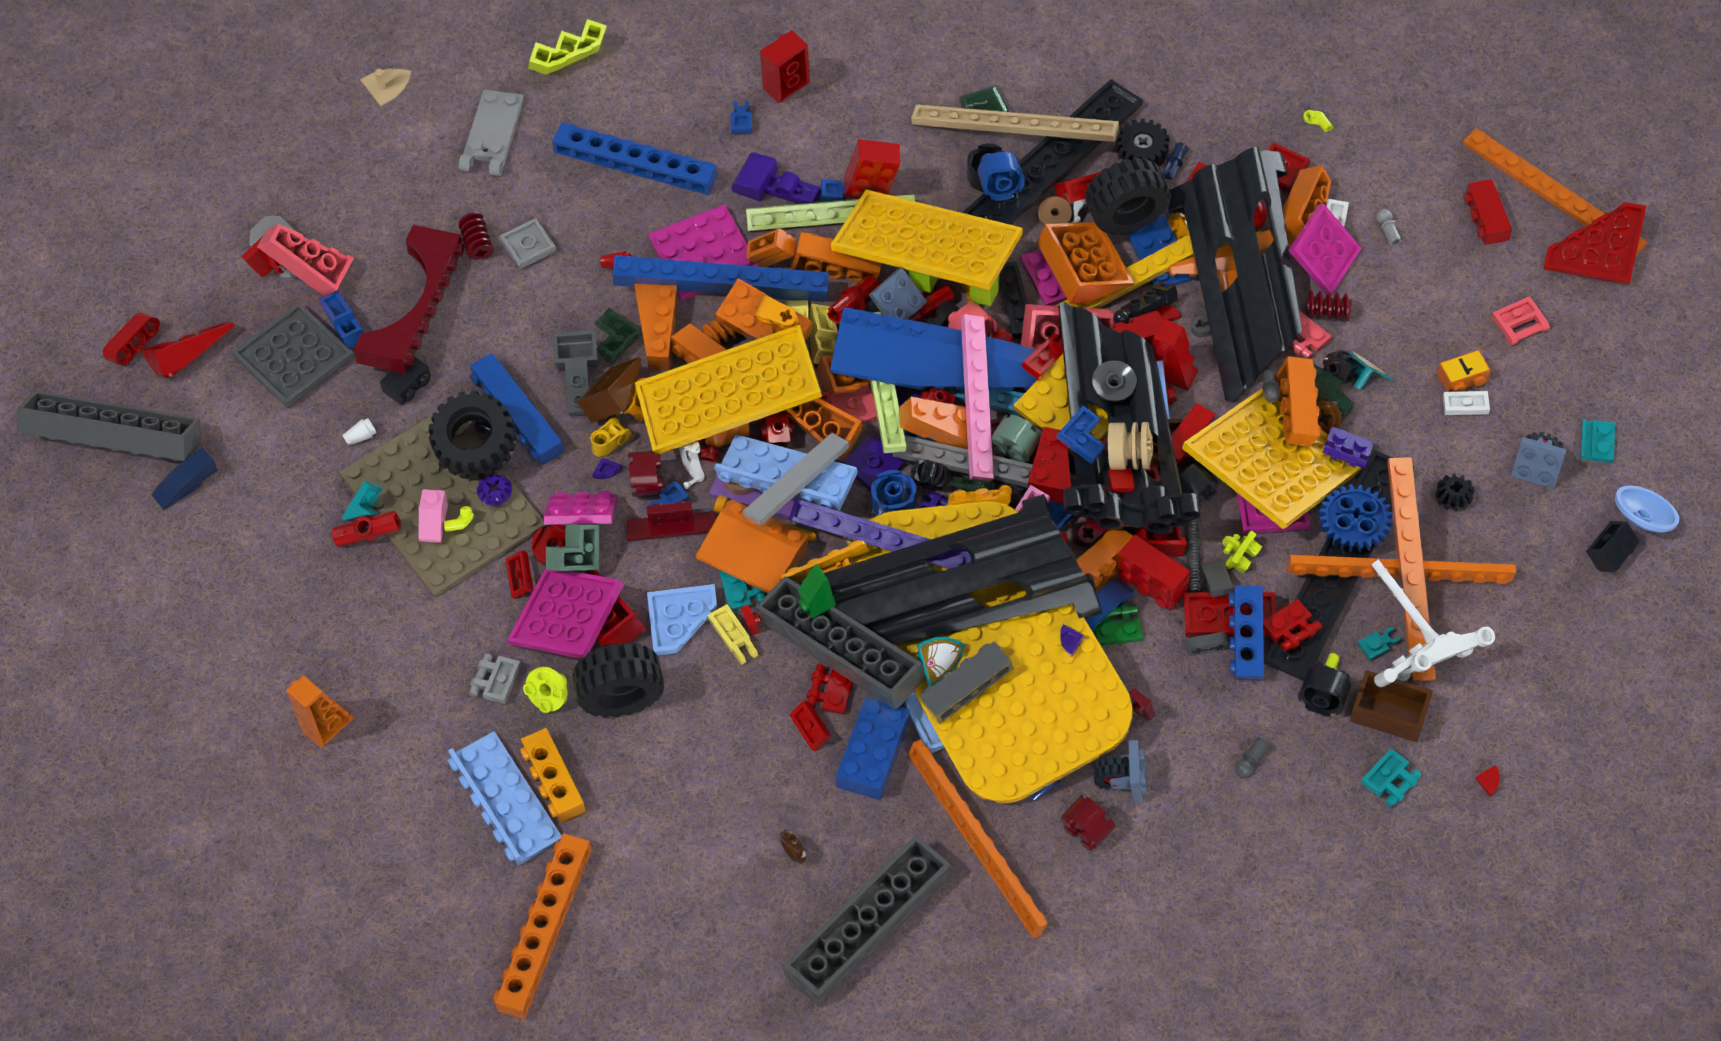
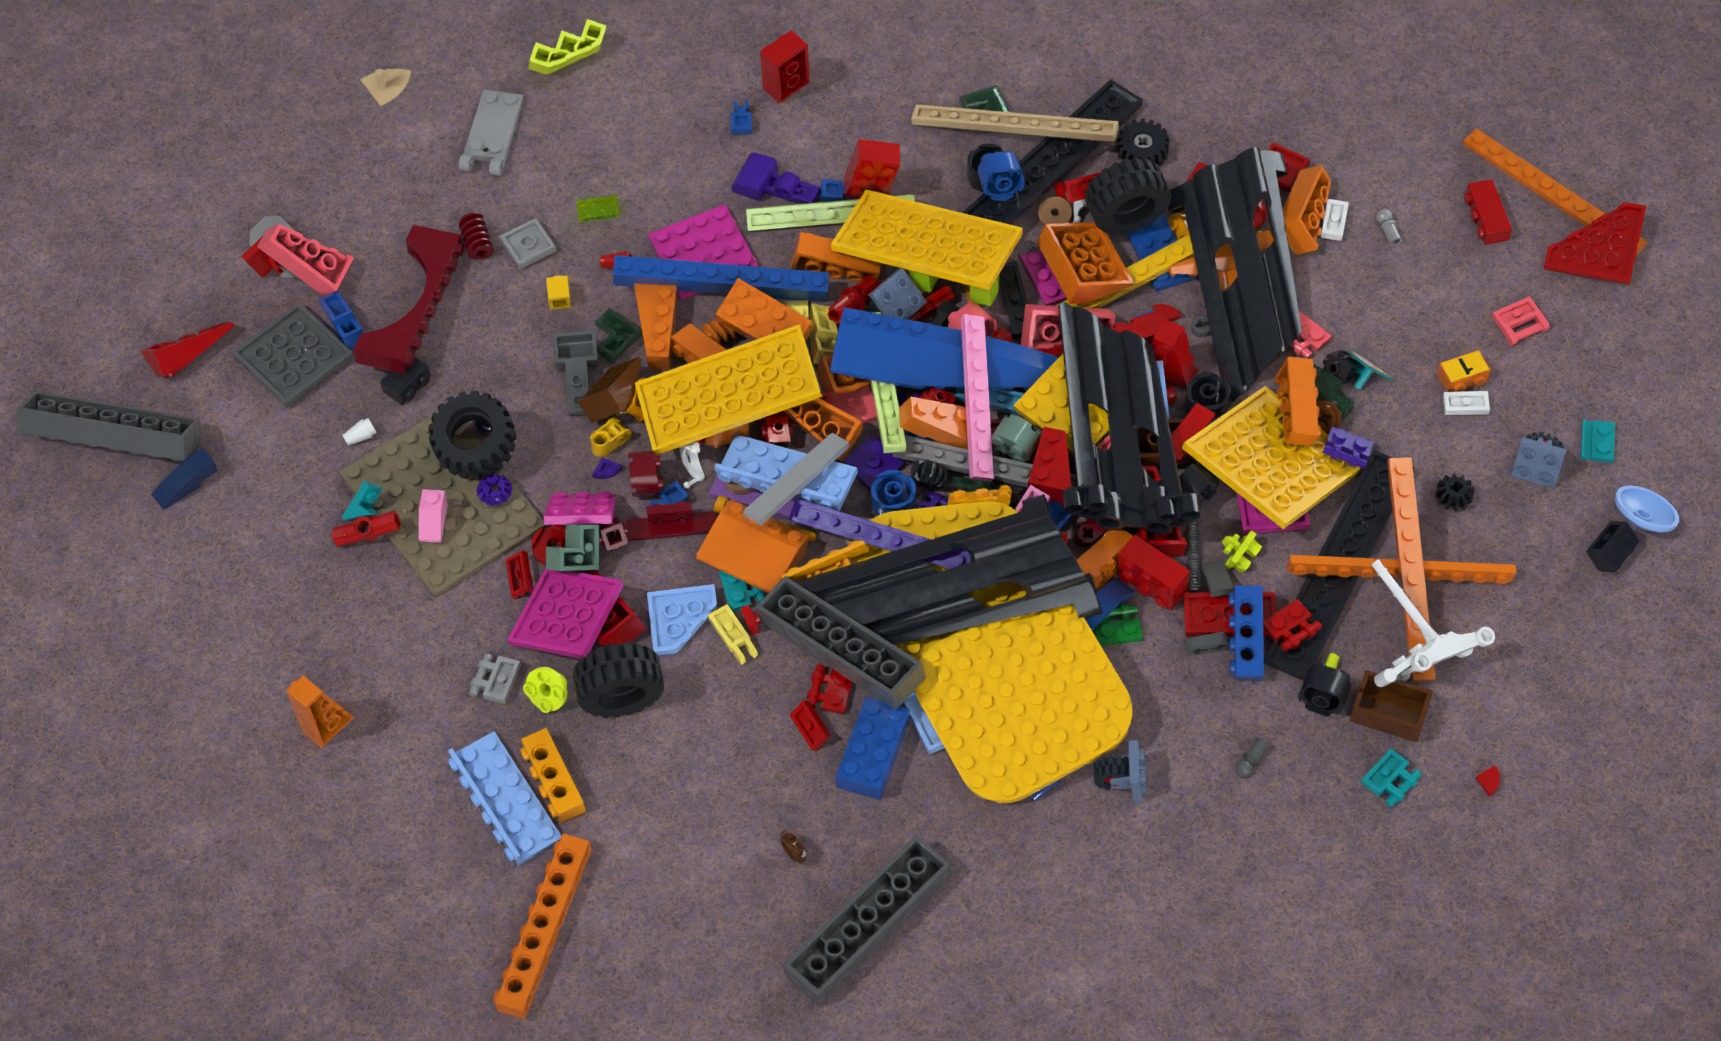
(131, 338): red beam -> none
(465, 517): neon yellow arm -> none
(528, 422): blue brick -> none
(558, 292): none -> yellow brick
(597, 208): none -> clear neon green plate
(616, 539): none -> dark red brick
(635, 158): blue brick -> none
(709, 453): red plate -> none
(771, 248): orange brick -> none
(773, 312): light orange piece -> none
(815, 593): green slope -> none
(939, 657): shield -> none
(966, 682): dark grey brick -> none
(977, 839): orange plate -> none
(1044, 357): red hinge -> none
(1070, 639): dark purple tile -> none
(1077, 437): blue tile -> none
(1088, 822): dark red brick -> none
(1114, 372): dark grey dish -> none
(1121, 480): red tile -> none
(1129, 446): tan wheel -> none
(1141, 704): dark red plate -> none
(1147, 303): black plate -> none
(1175, 161): dark blue axle -> none
(1209, 392): none -> black brick
(1270, 386): dark grey pin -> none
(1317, 118): neon yellow arm -> none
(1325, 249): dark pink plate -> none
(1328, 305): dark red piece -> none
(1355, 518): blue gear -> none
(1376, 645): teal plate -> none

